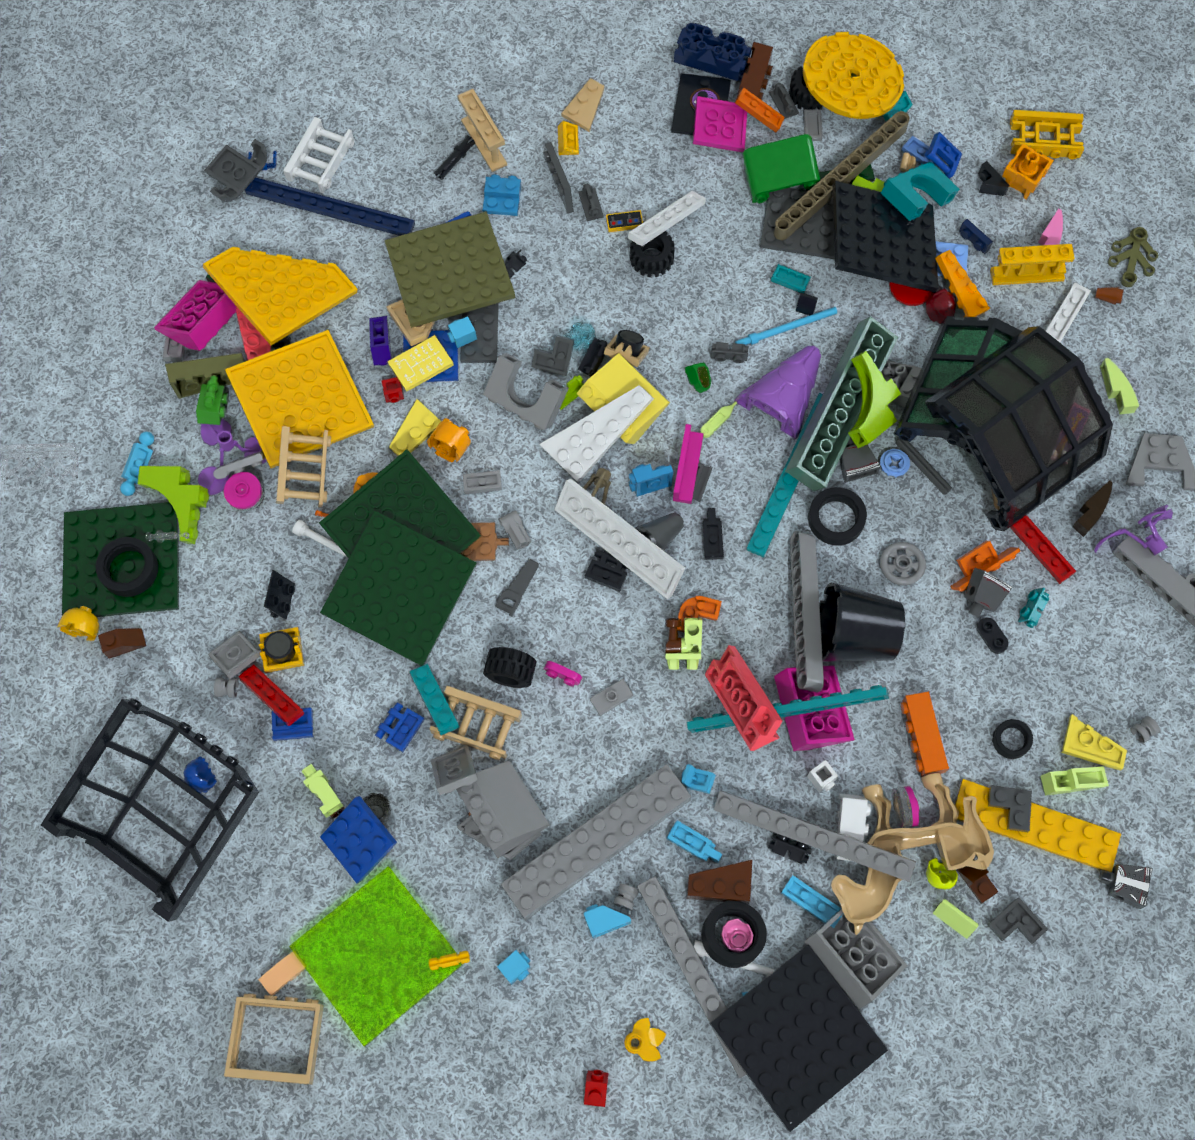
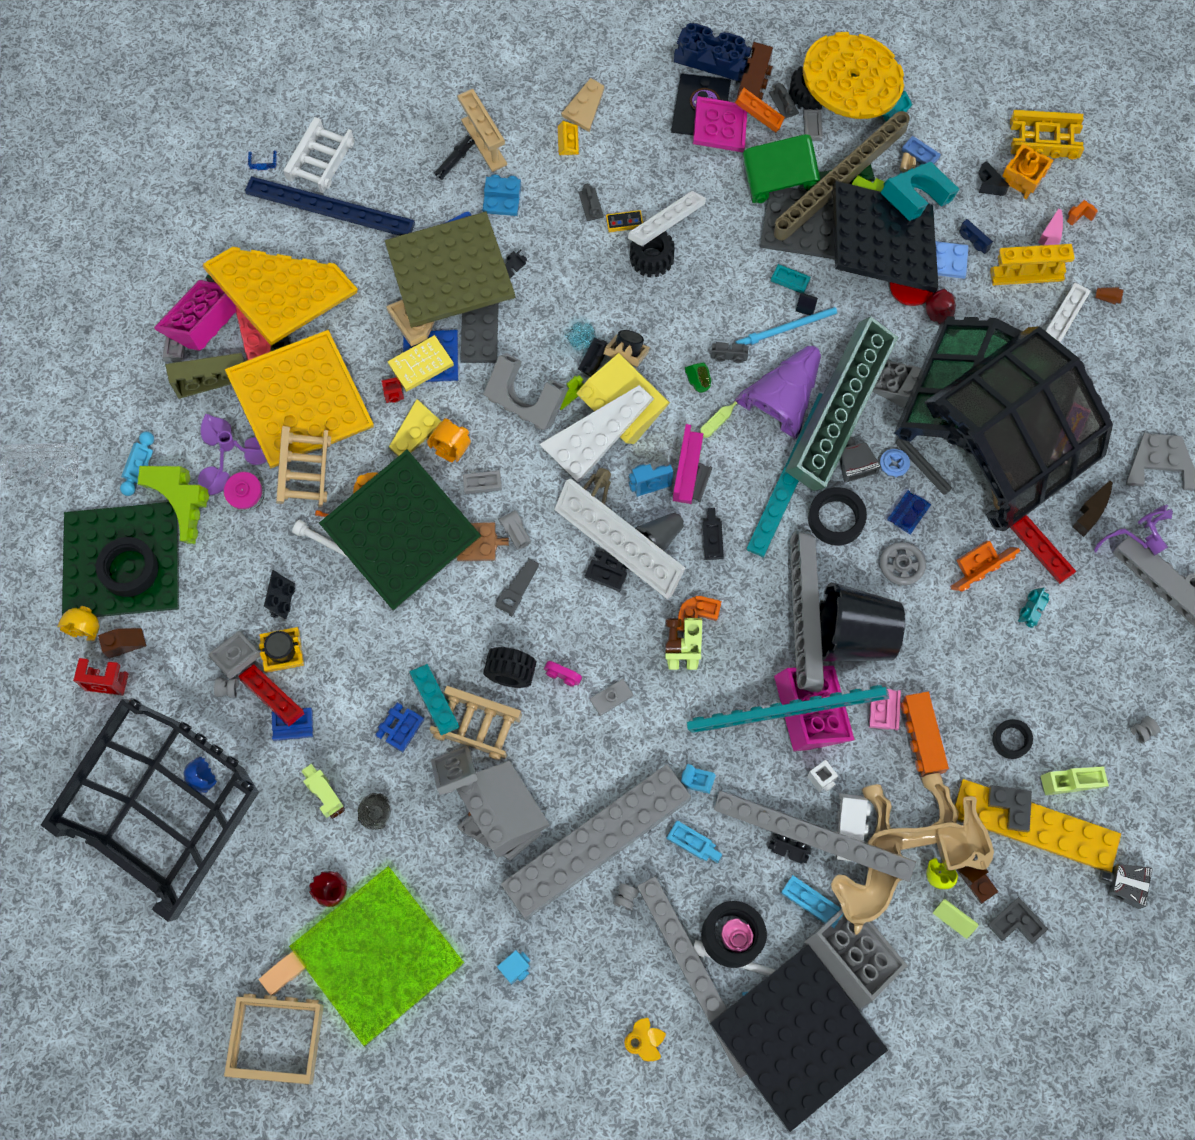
(101, 684): none -> red panel
(160, 536): clear piece -> none
(211, 403): bright green brick -> none
(236, 170): dark grey piece -> none
(238, 465): light grey hinge -> none
(328, 888): none -> dark red hair
(358, 839): blue plate -> none
(380, 340): dark purple slope -> none
(398, 588): dark green plate -> none
(449, 960): yellow axle -> none
(461, 332): medium azure brick -> none
(555, 361): dark grey plate -> none
(559, 177): dark grey wing -> none
(596, 1088): red bracket -> none
(604, 920): medium azure slope -> none
(722, 883): reddish brown wedge -> none
(744, 699): coral slope -> none
(876, 395): lime arch -> none
(886, 713): none -> bright pink plate
(905, 807): clear piece -> none
(909, 512): none -> clear blue plate
(946, 151): blue plate -> none
(966, 291): light orange wing -> none
(985, 592): dark grey torso -> none
(991, 635): black plate -> none
(1083, 208): none -> orange bracket
(1089, 745): light yellow wing -> none
(1118, 387): yellowish green slope -> none
(1134, 255): olive plant -> none

